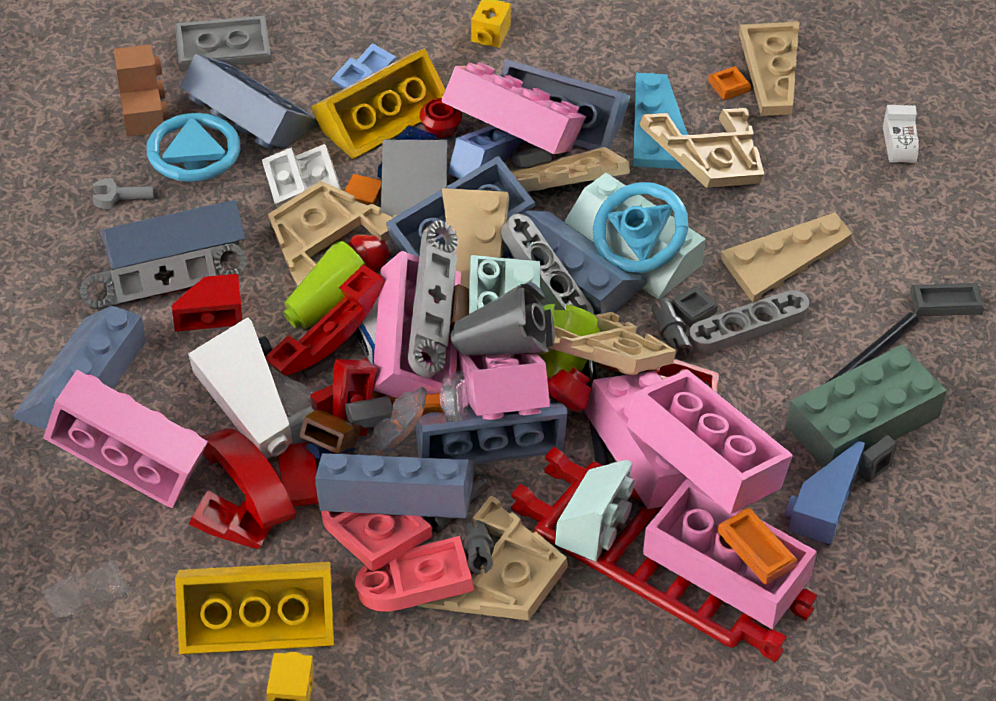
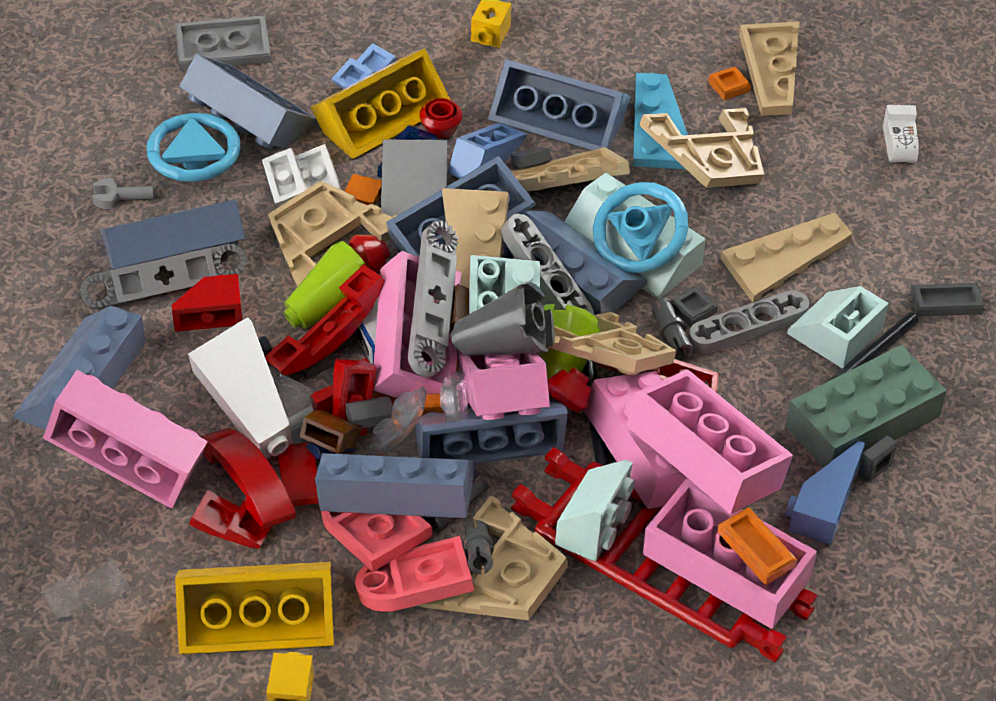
(140, 89): nougat brick -> none
(514, 108): bright pink brick -> none
(841, 324): none -> light aqua slope

